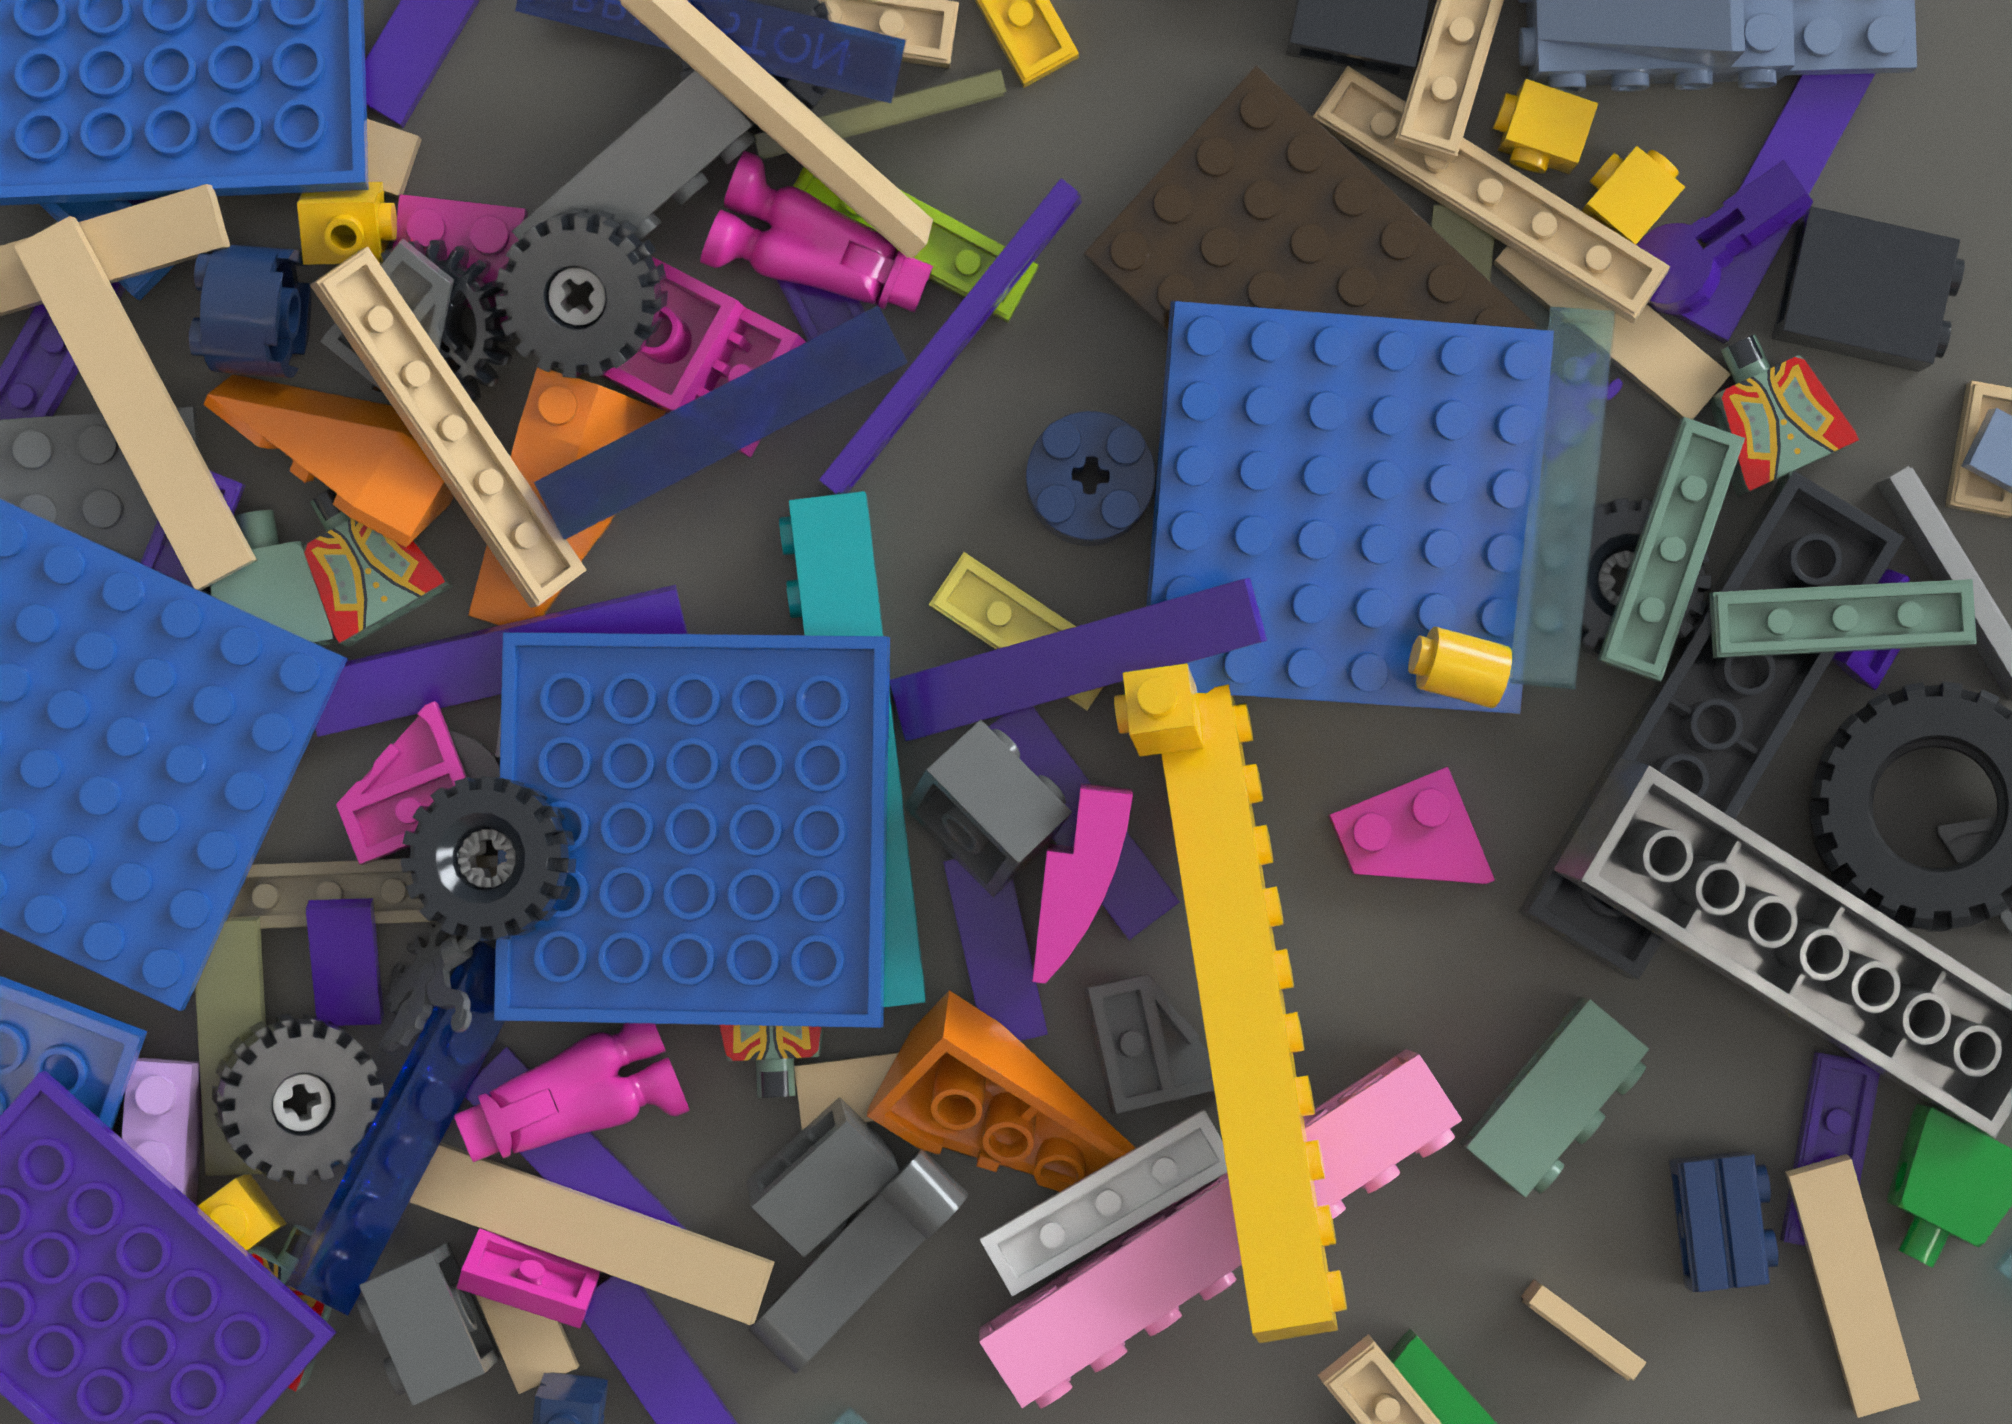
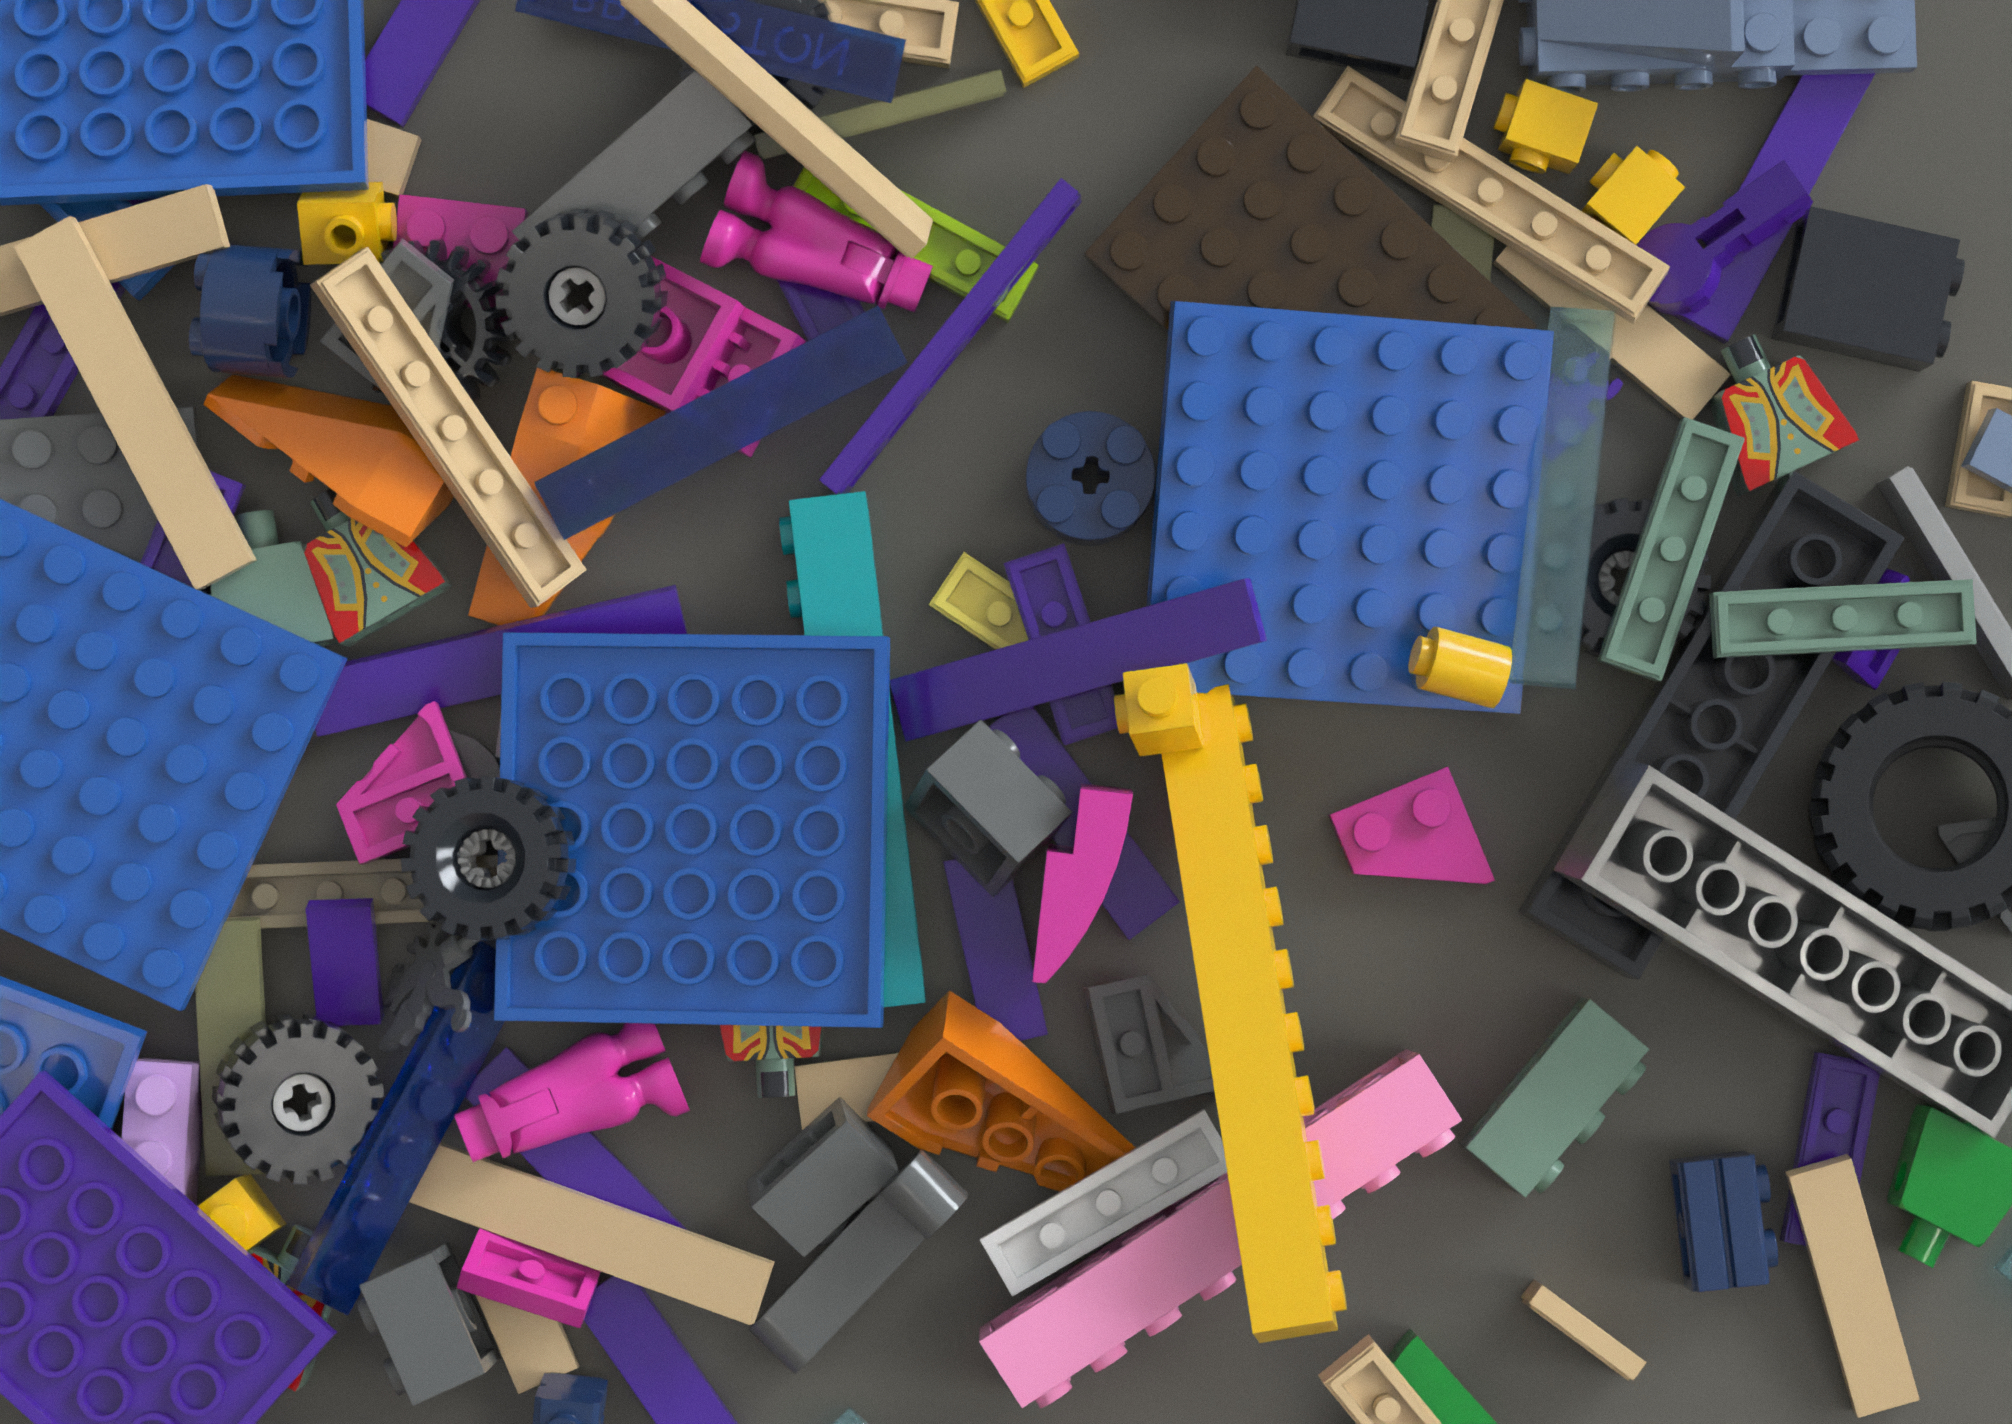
(1049, 604): none -> dark purple tile

